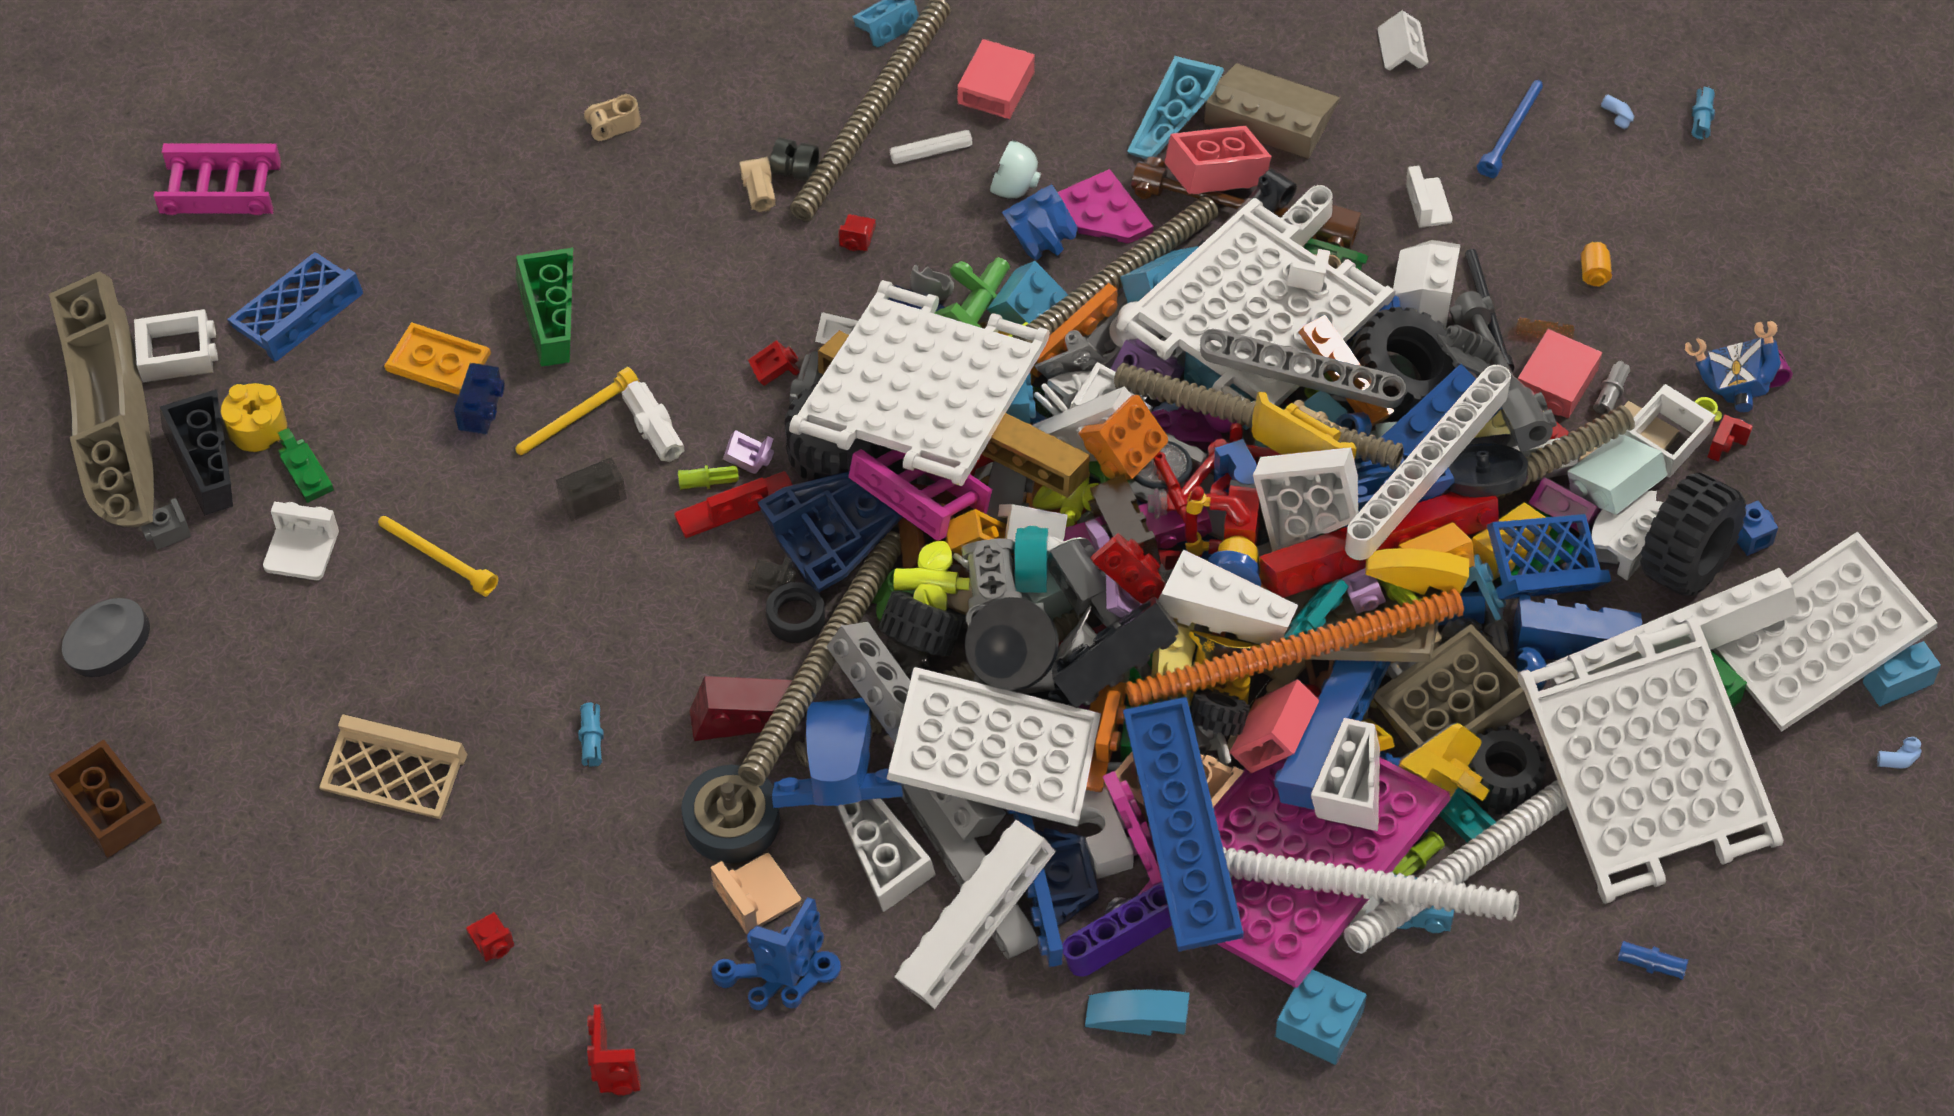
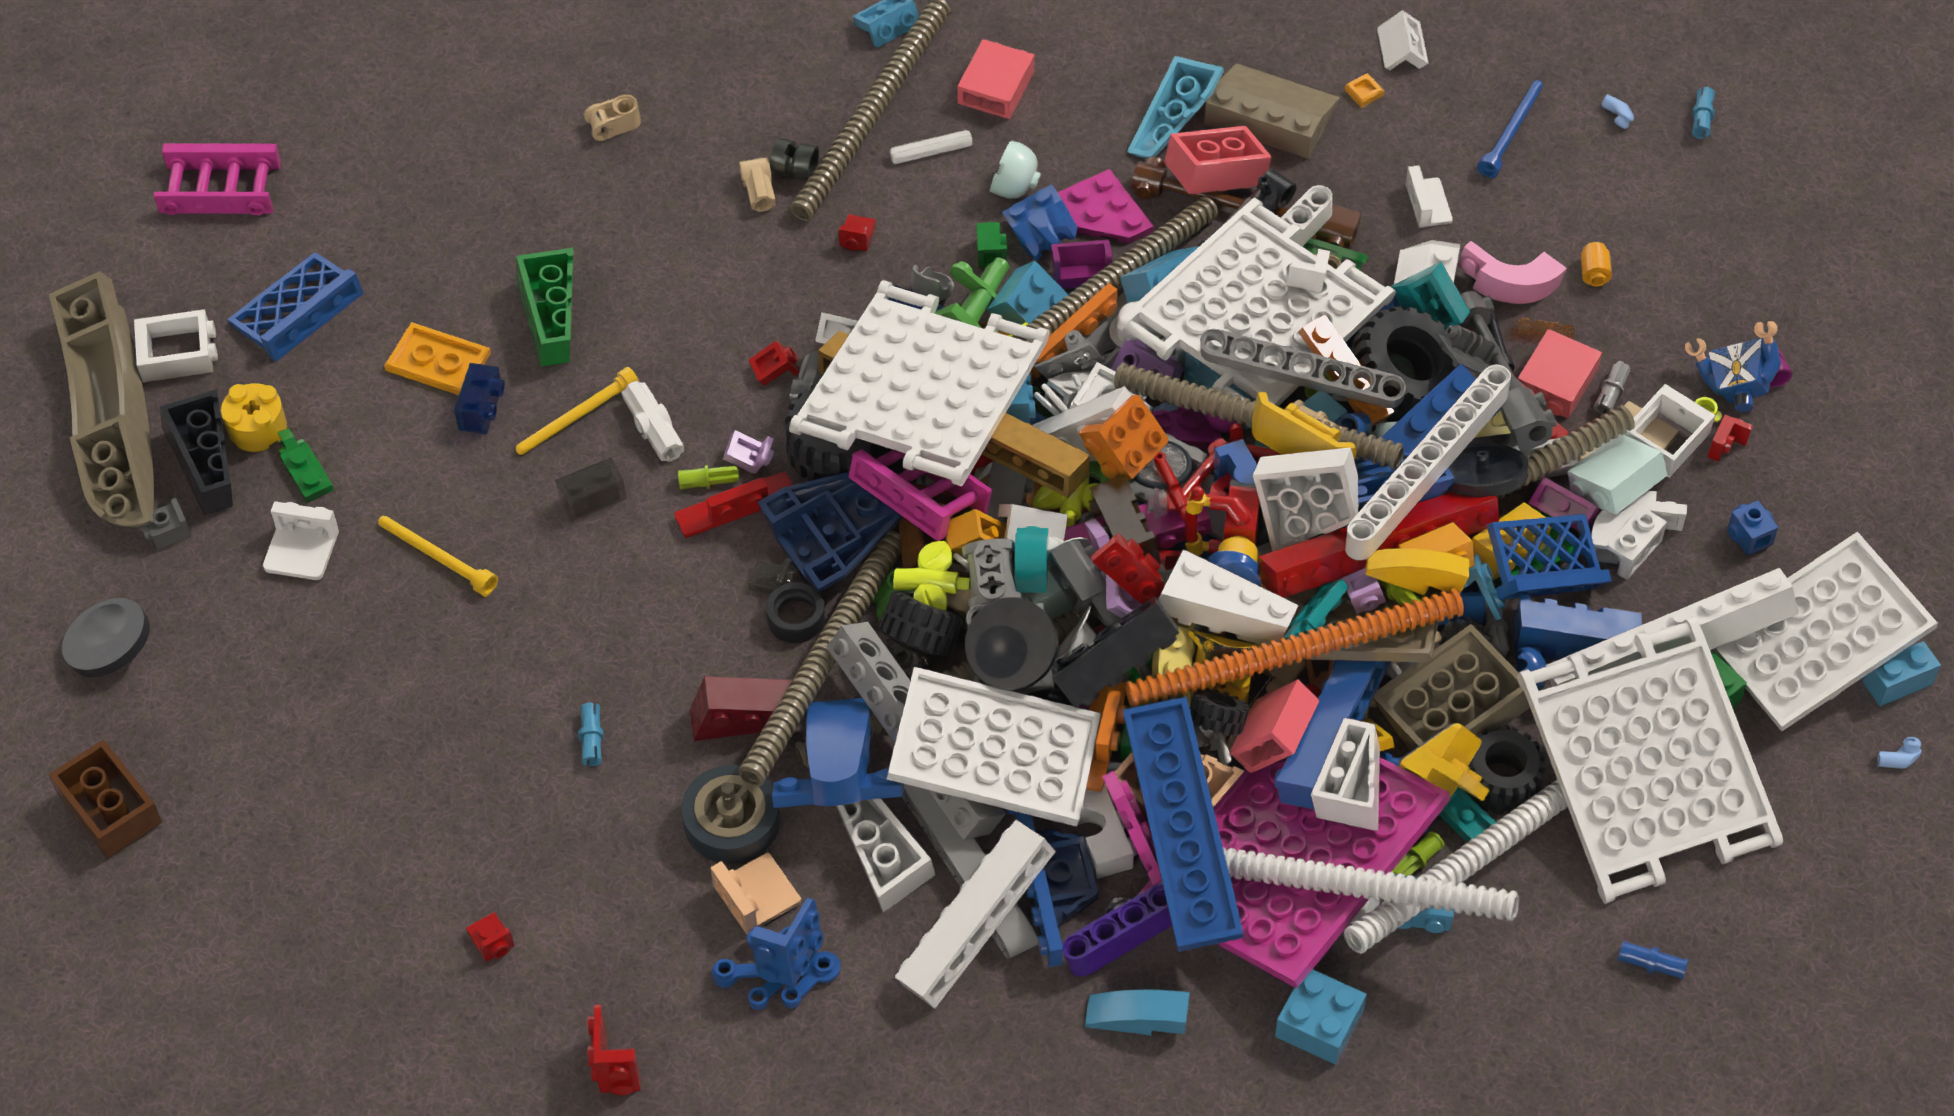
(400, 741): tan fence -> none
(990, 243): none -> green brick
(1079, 261): none -> magenta panel
(1364, 90): none -> light orange tile
(1433, 293): none -> teal slope
(1511, 282): none -> bright pink arch
(1693, 534): black tyre -> none

